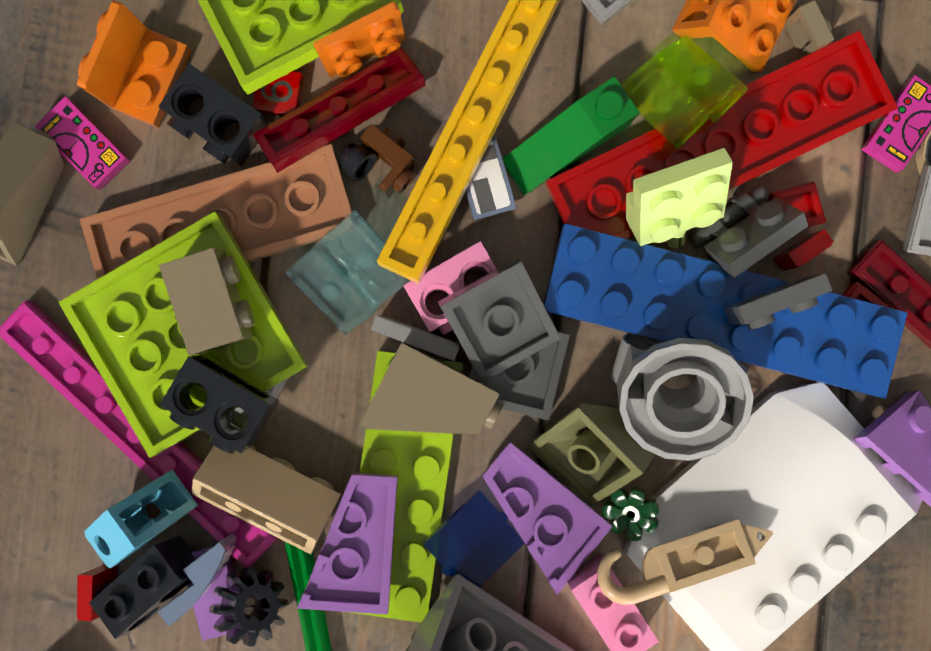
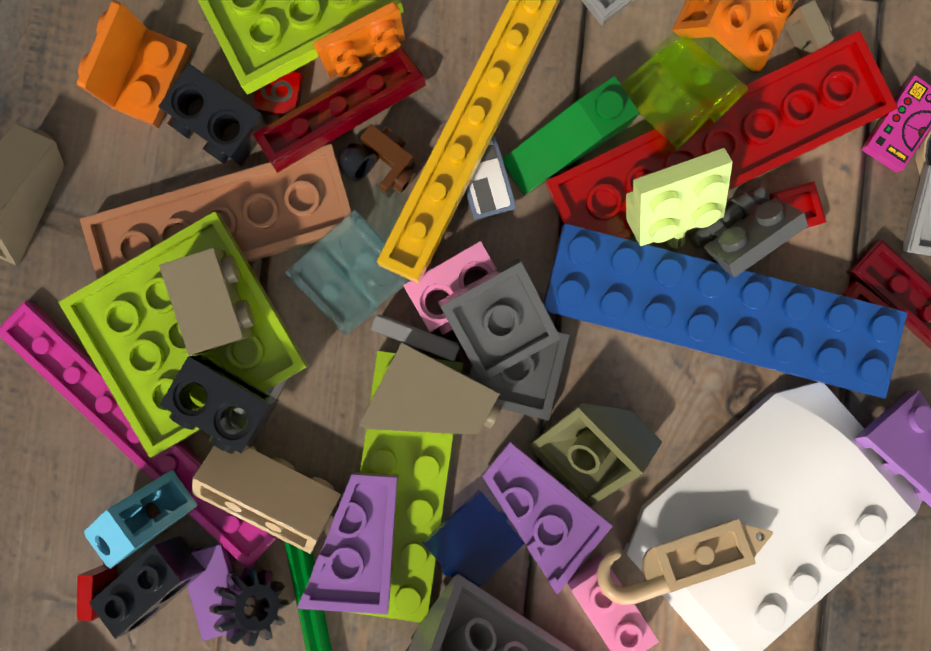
(83, 143): dark pink tile -> none
(203, 574): sand blue slope -> none
(631, 512): dark green plant -> none
(686, 420): light grey piece -> none
(795, 295): dark grey plate -> none
(804, 250): red tile -> none

